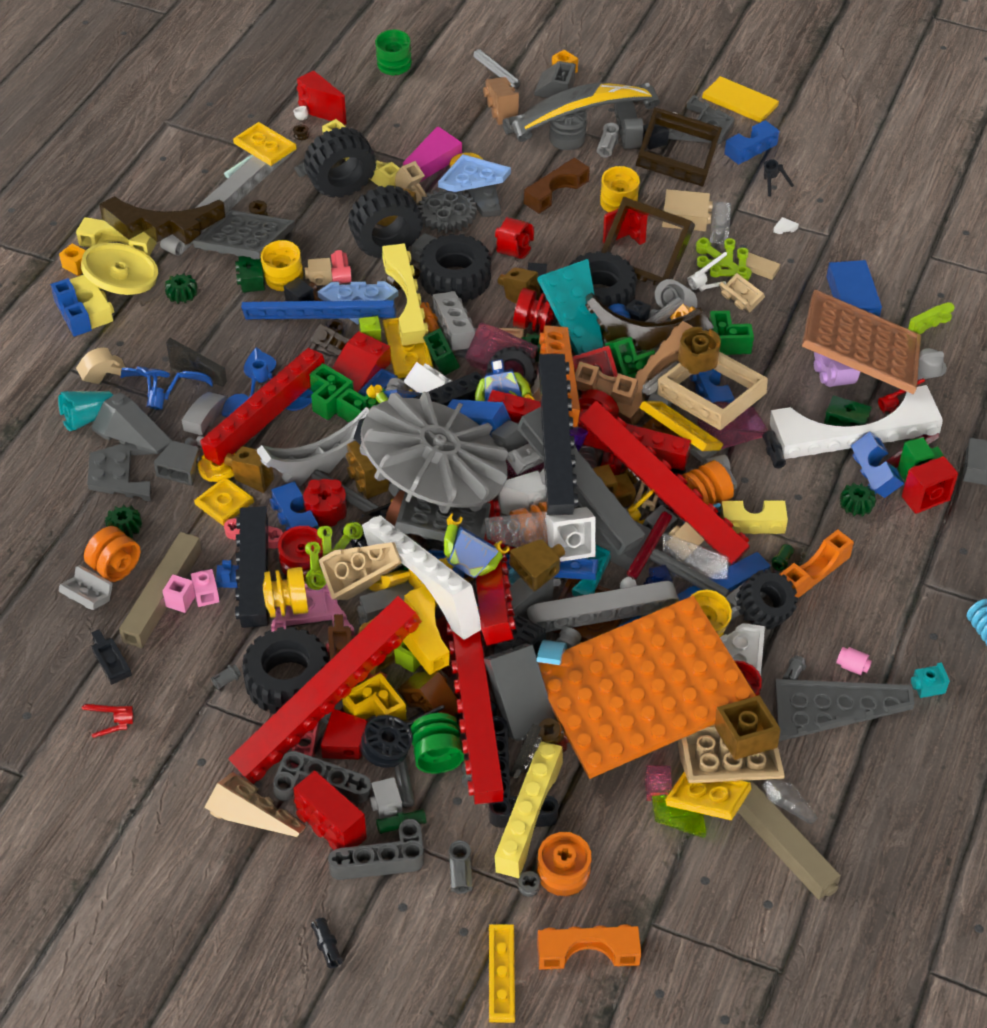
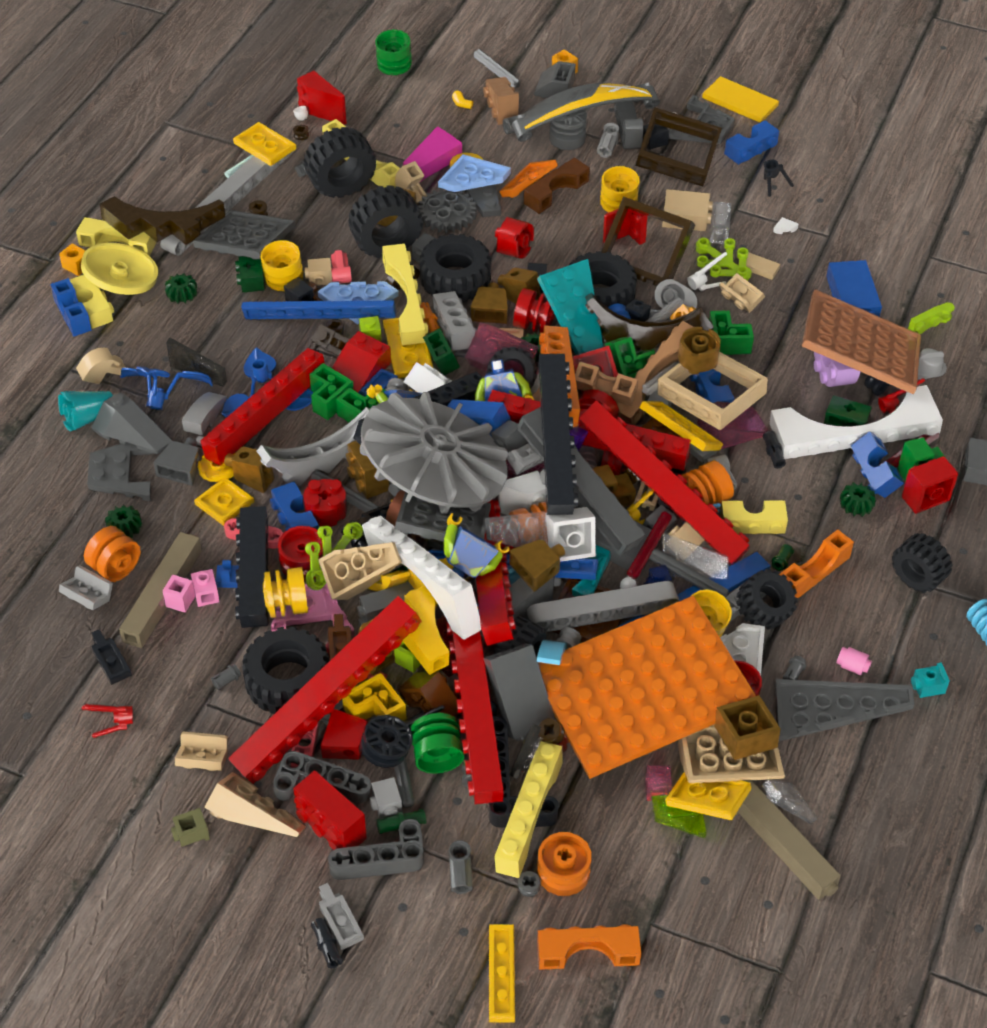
(189, 827): none -> olive brick
(202, 751): none -> tan bracket
(339, 918): none -> light grey hinge
(460, 101): none -> yellow arm
(490, 305): none -> pearl gold torso
(526, 177): none -> orange wing
(878, 387): none -> black wheel
(922, 562): none -> black tyre

